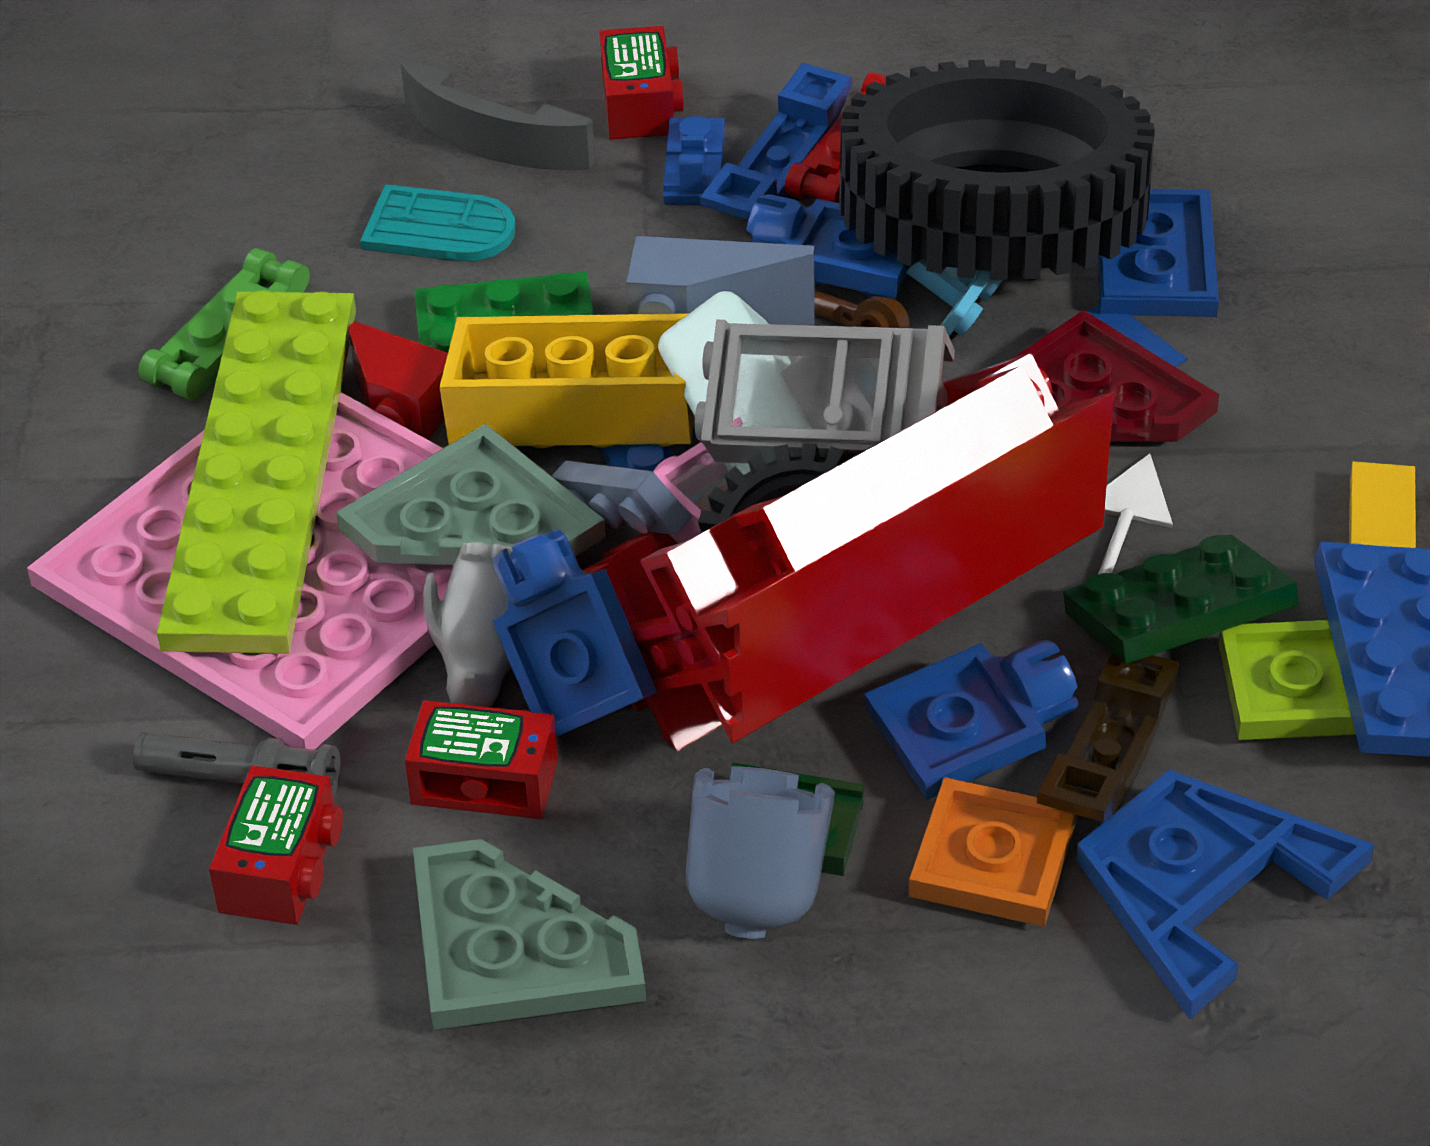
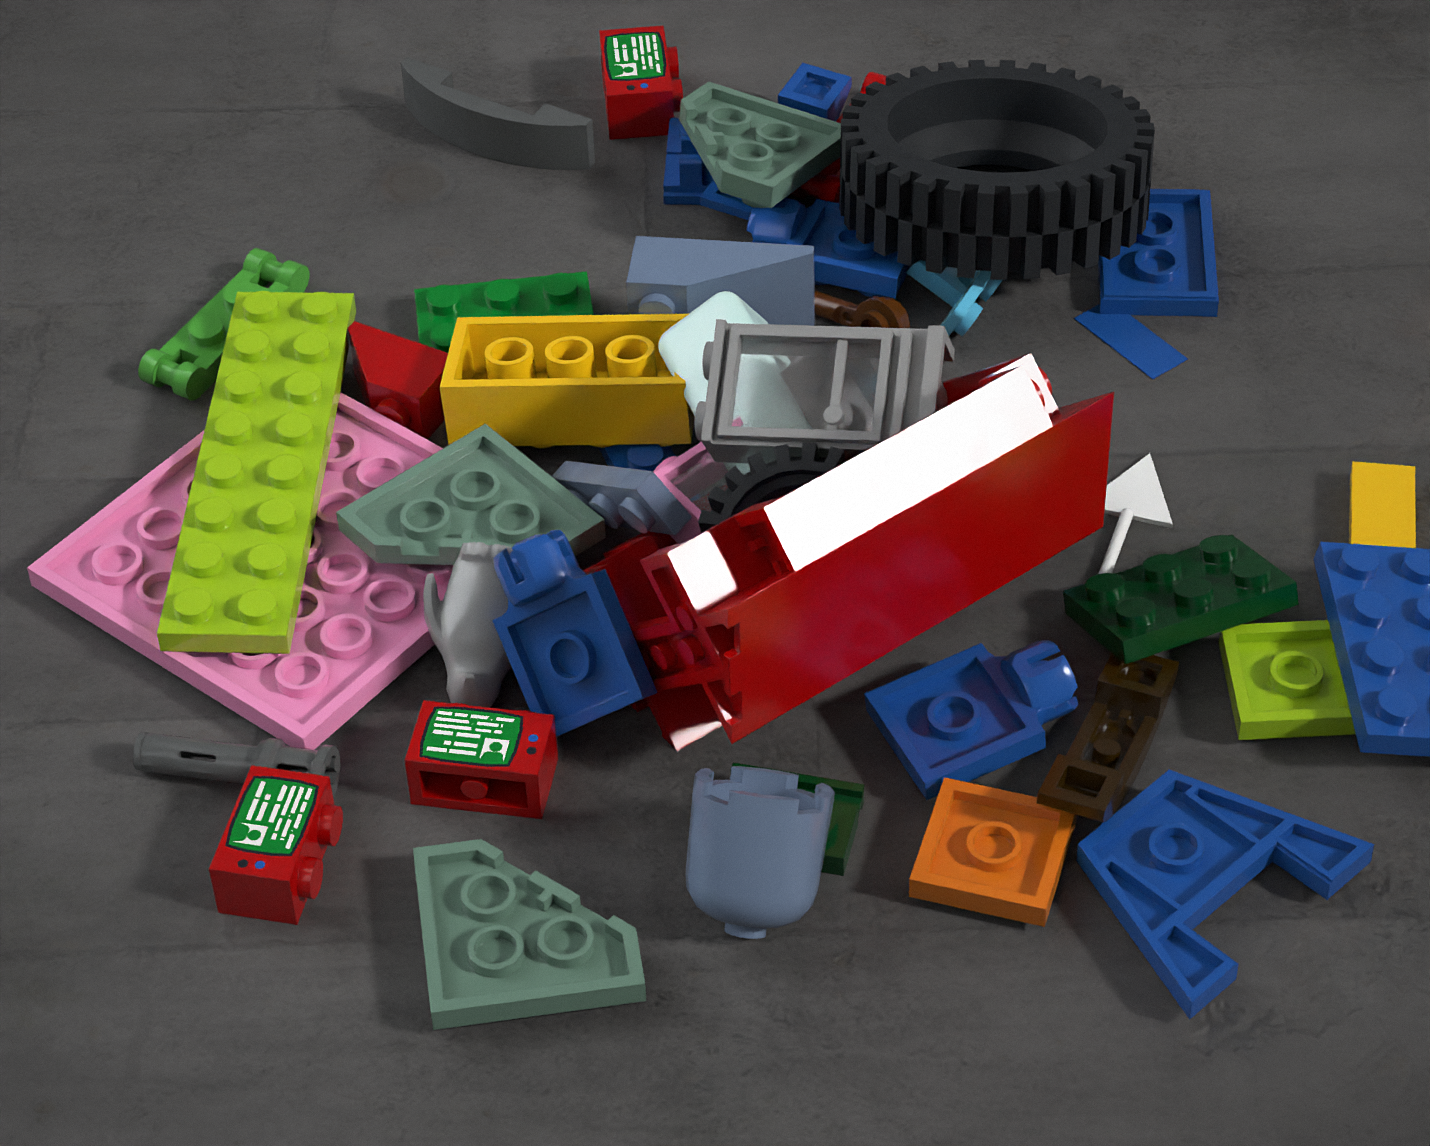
(438, 224): teal window -> none
(757, 145): none -> sand green plate
(1150, 394): dark red plate -> none

